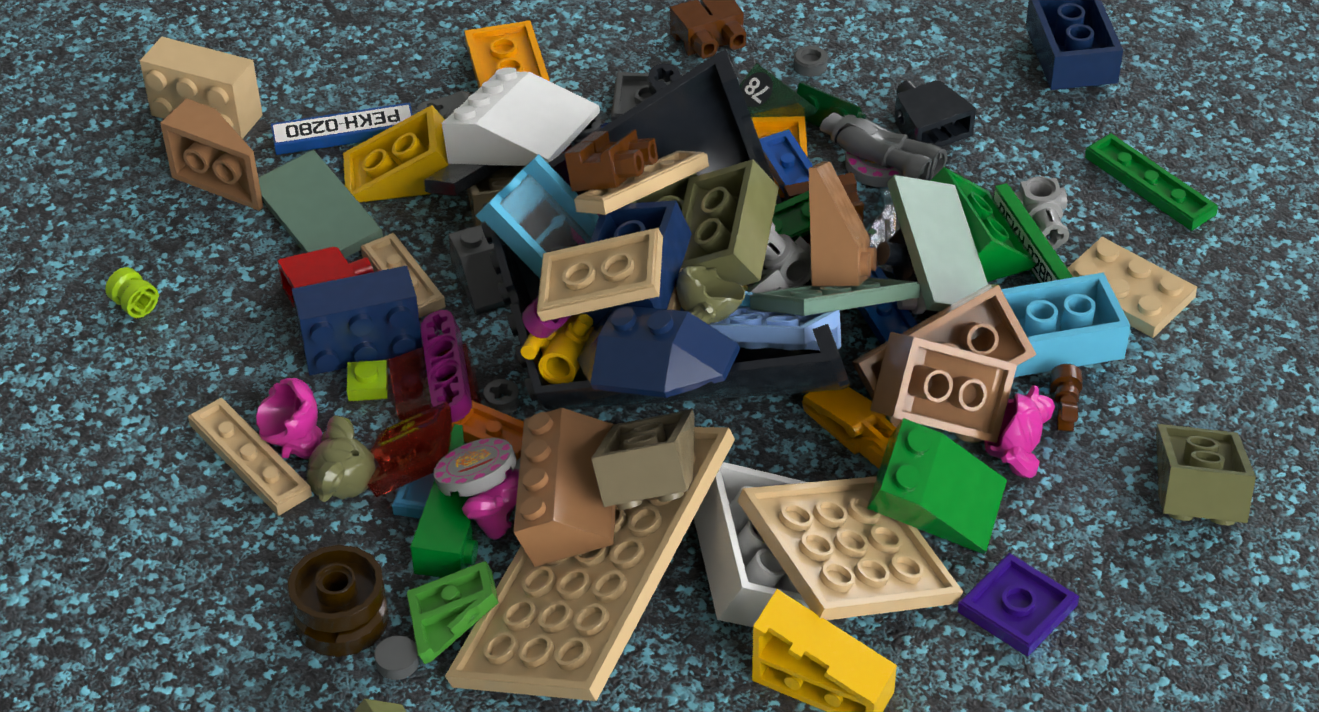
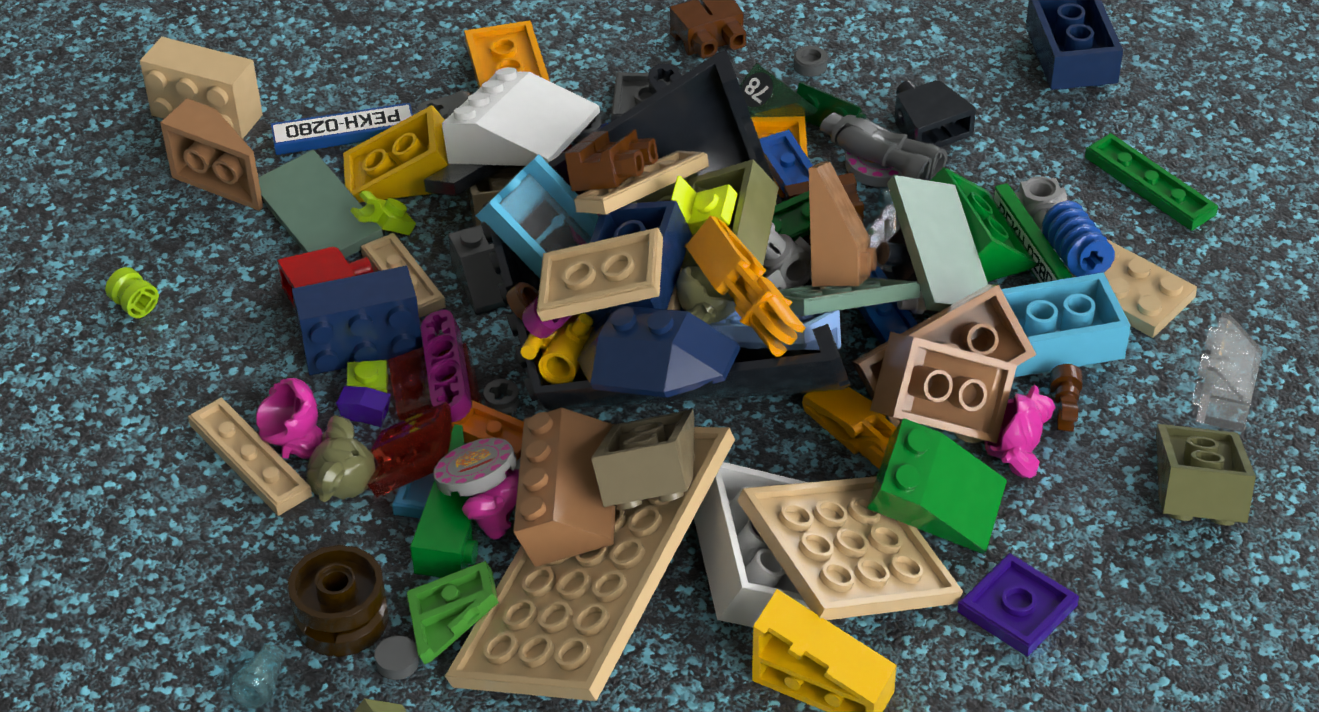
(257, 679): none -> clear light blue cone
(364, 405): none -> dark purple piece
(388, 214): none -> lime plate
(520, 297): none -> reddish brown tile
(700, 205): none -> neon yellow slope
(737, 271): none -> light orange arm
(1077, 239): none -> blue piece
(1228, 375): none -> clear slope

